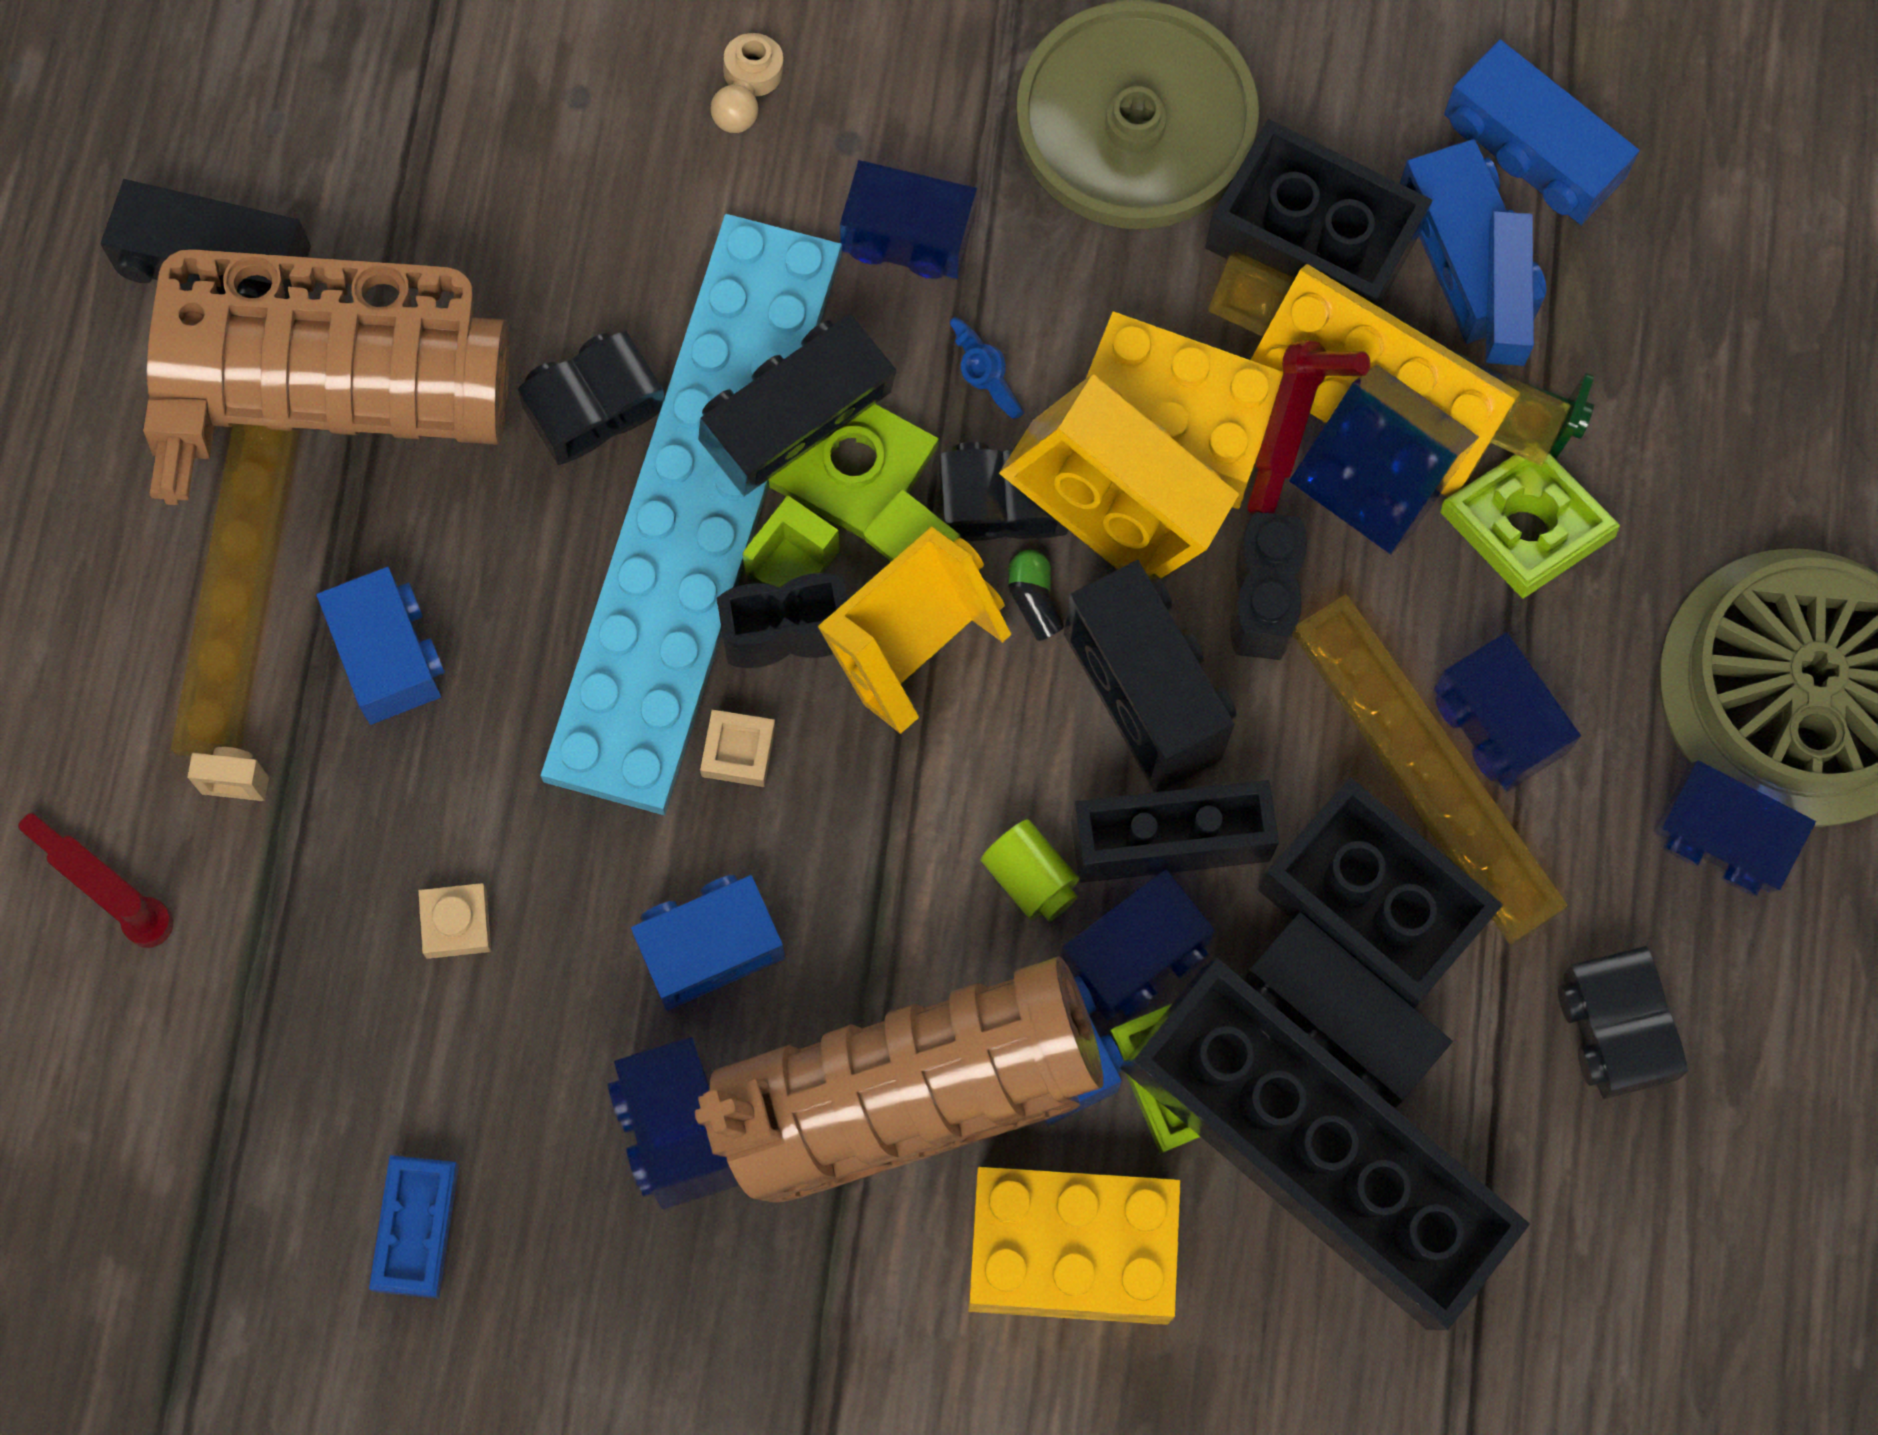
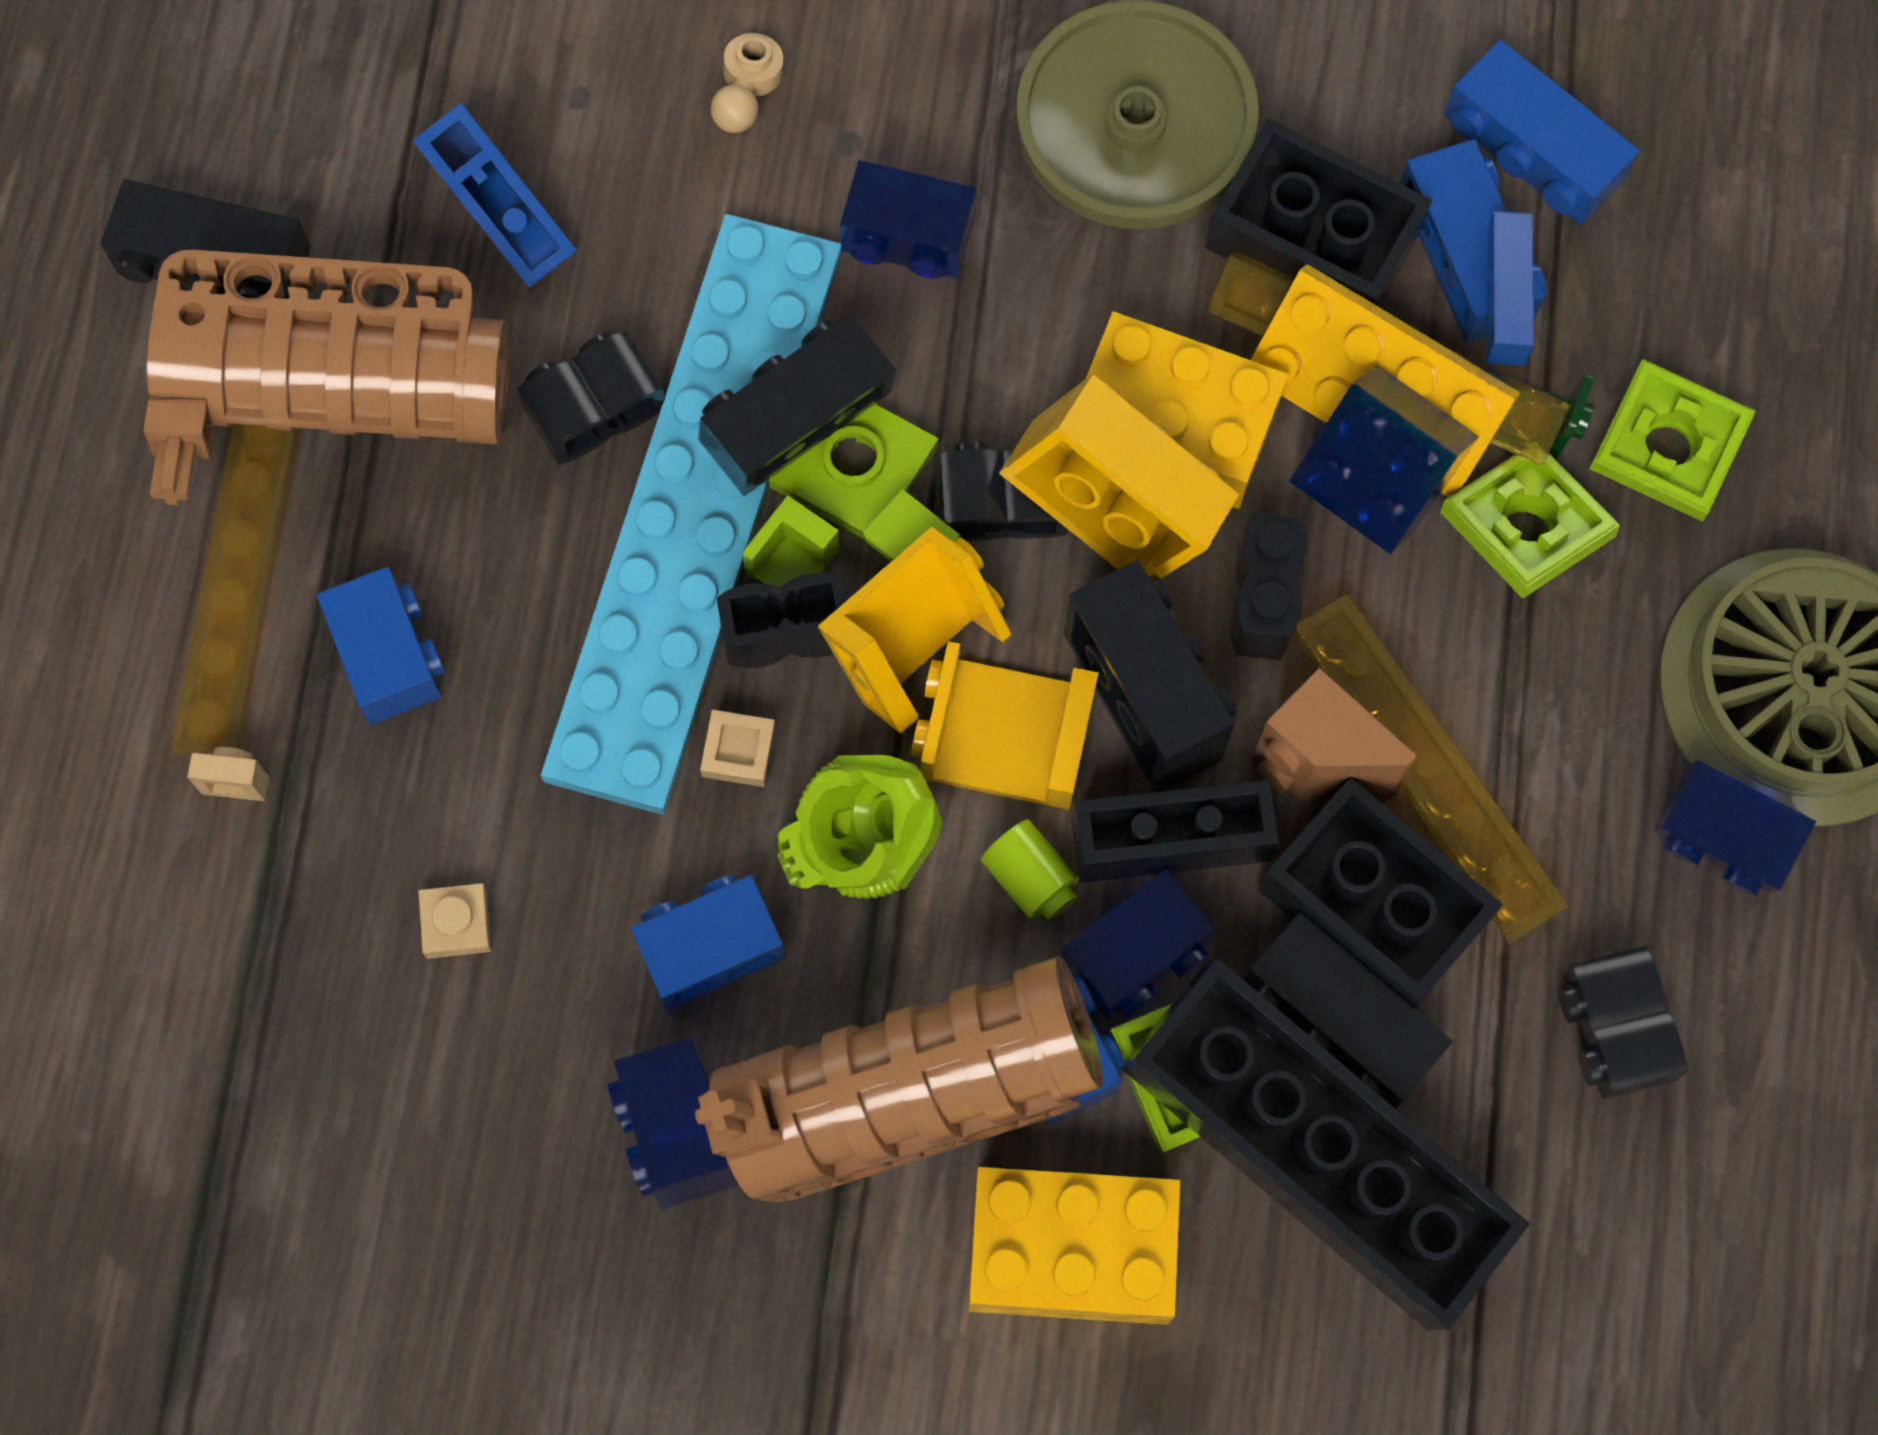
(142, 918): dark red piece -> none
(414, 1227): blue plate -> none
(494, 195): none -> blue slope
(861, 827): none -> lime helmet
(985, 368): blue piece -> none
(1004, 730): none -> yellow panel
(1030, 588): arm -> none
(1303, 371): dark red piece -> none
(1324, 740): none -> medium nougat slope
(1505, 713): clear blue brick -> none
(1705, 418): none -> lime piece

